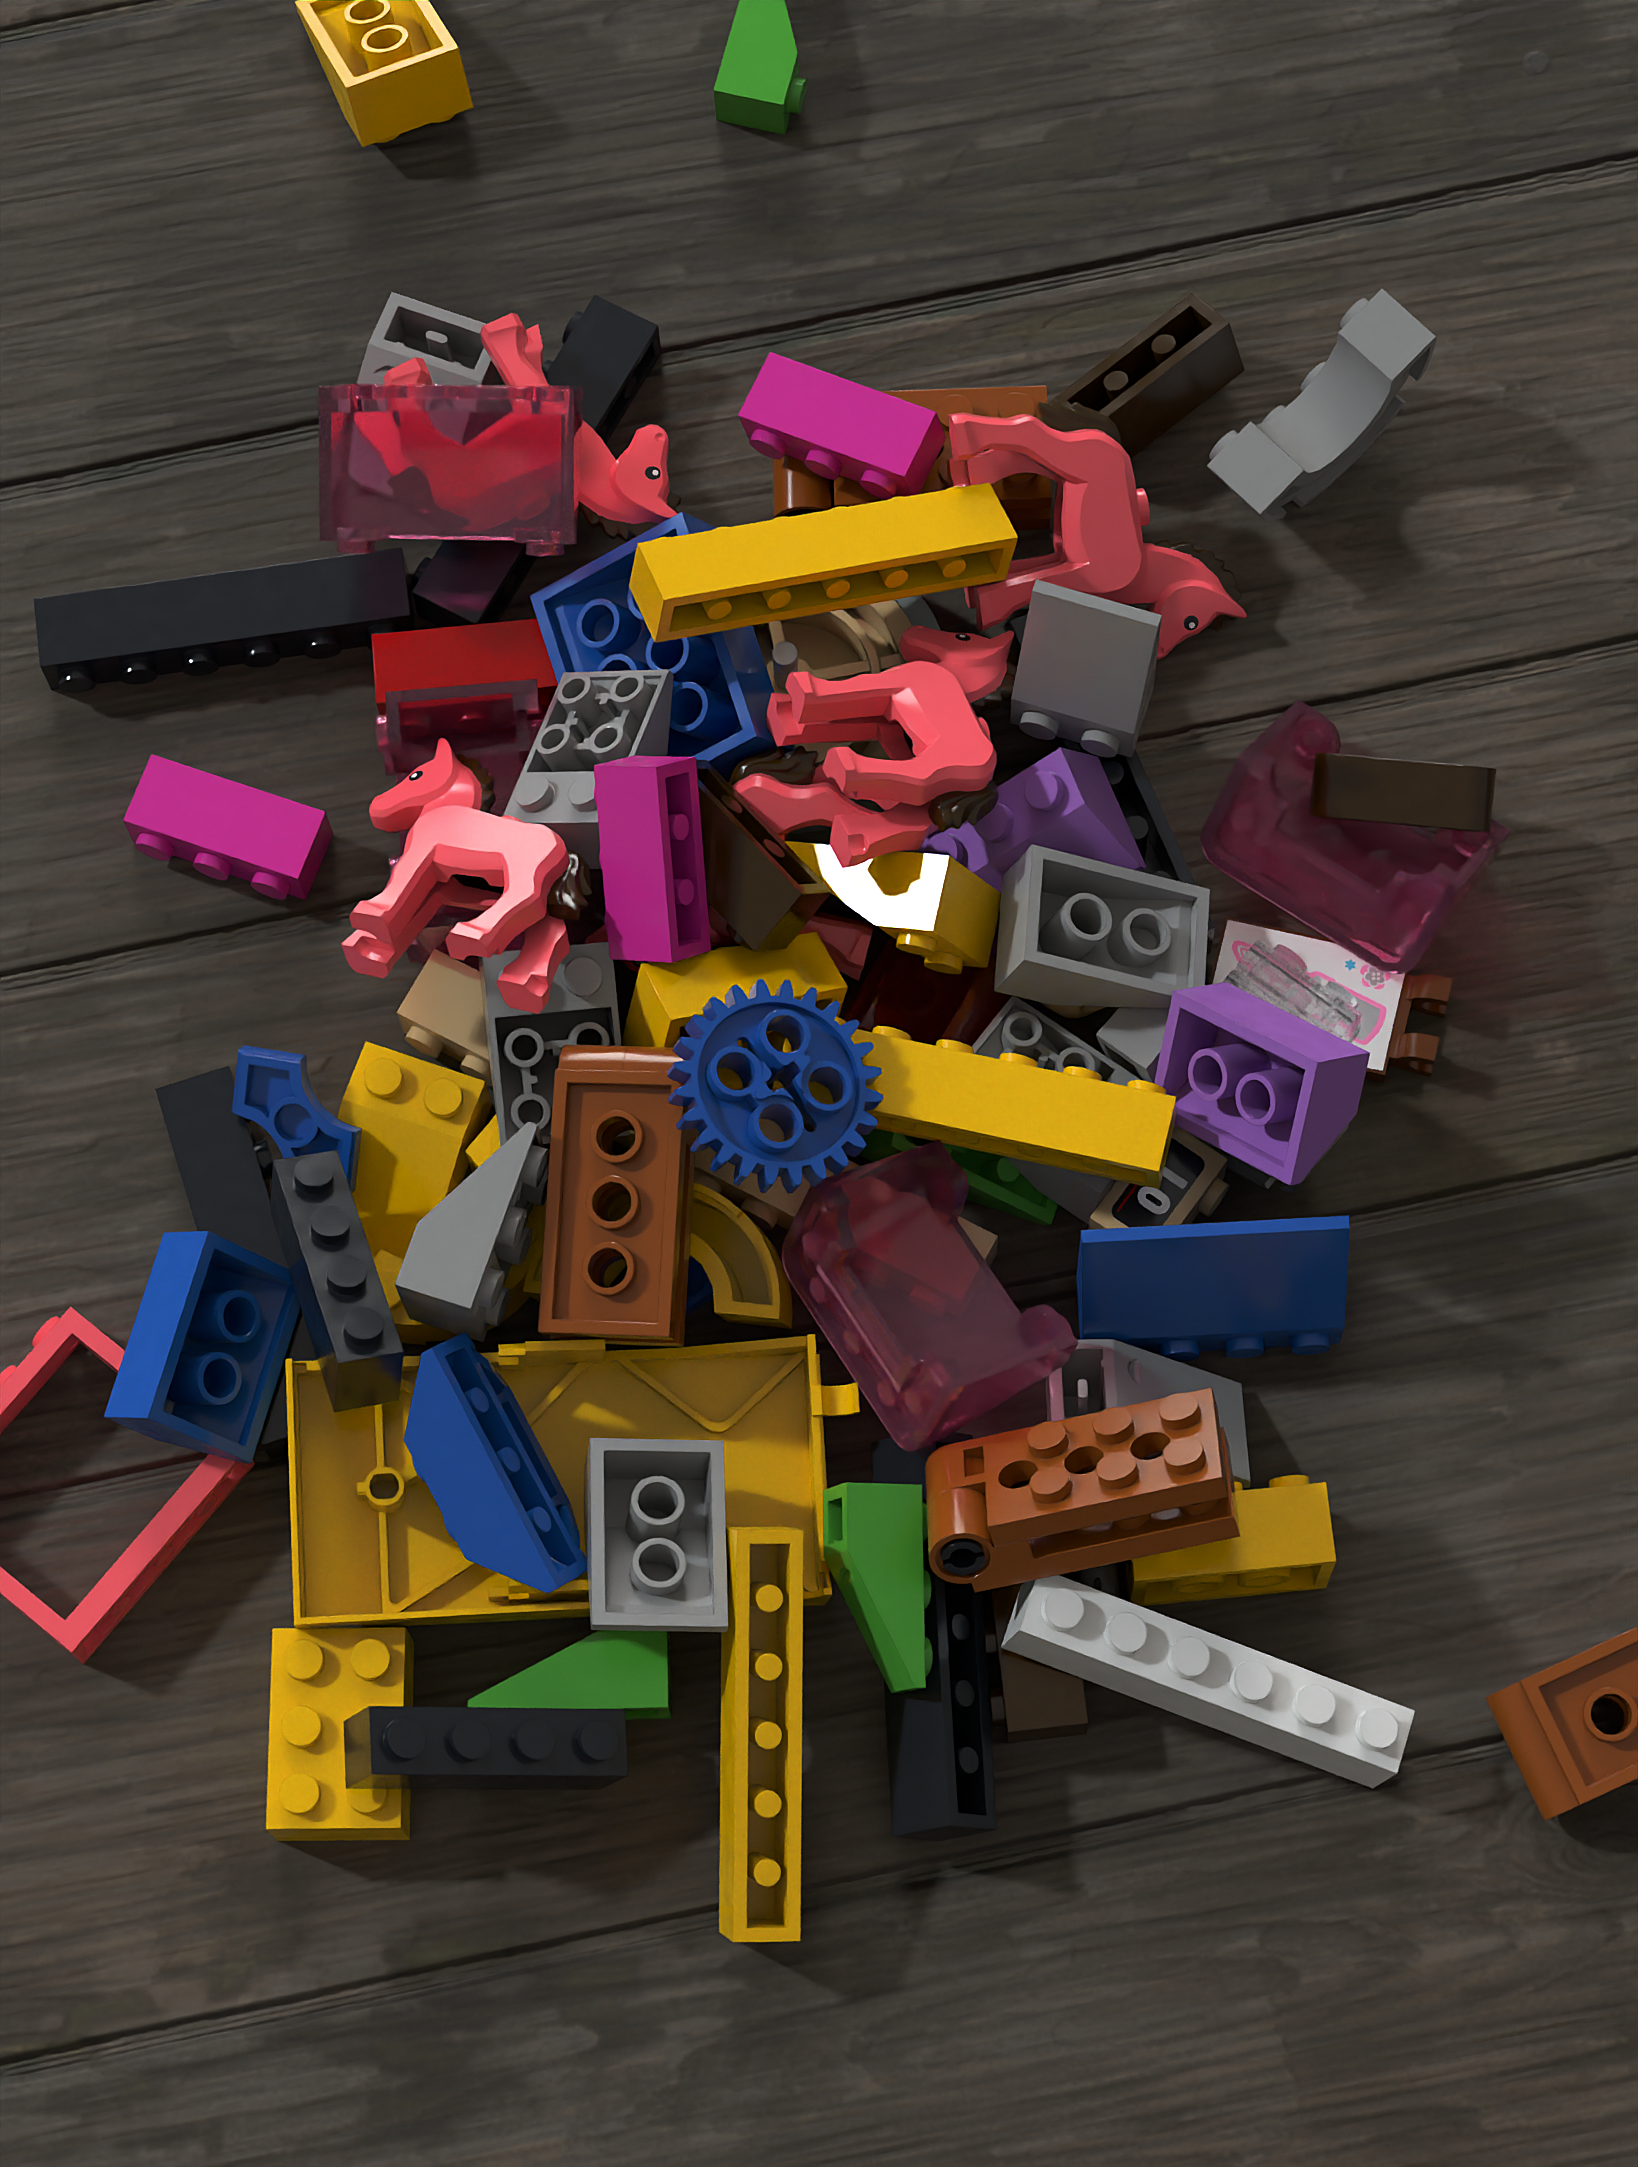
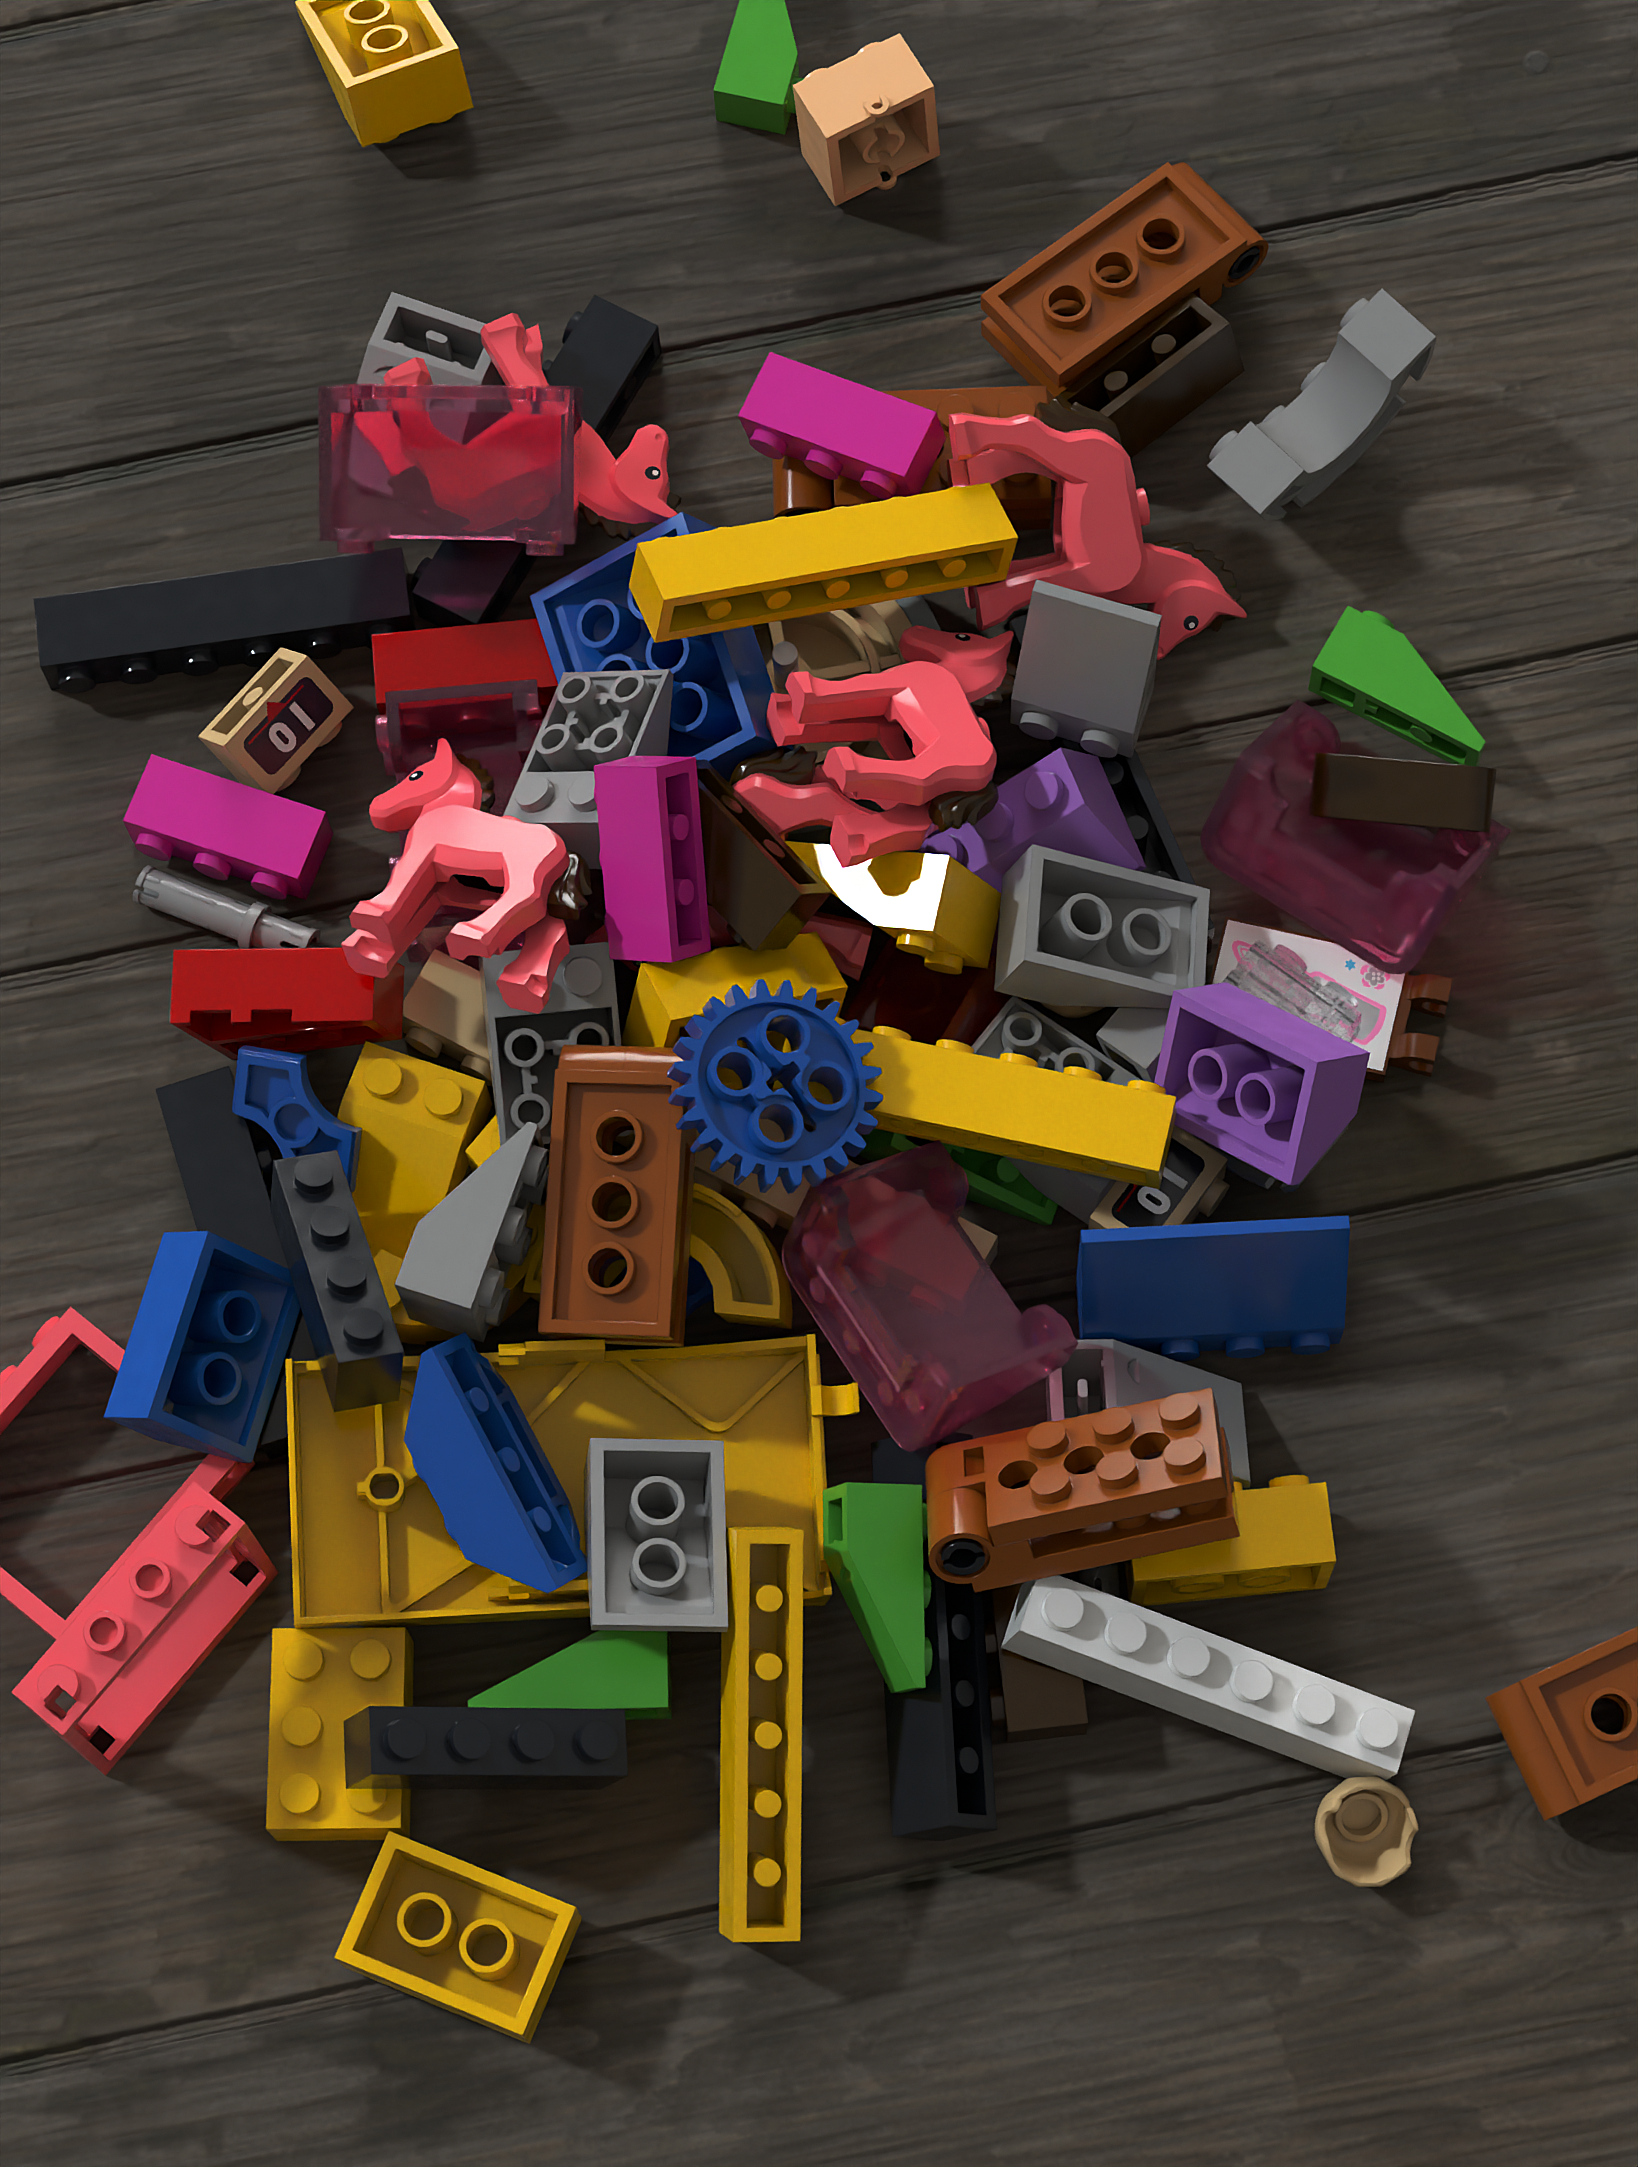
(148, 1627): none -> coral window
(248, 924): none -> light grey pin
(277, 722): none -> tan brick
(282, 999): none -> red wedge
(458, 1937): none -> yellow brick
(867, 119): none -> light nougat brick
(1118, 276): none -> dark orange hinge
(1366, 1831): none -> tan hair
(1387, 682): none -> bright green slope

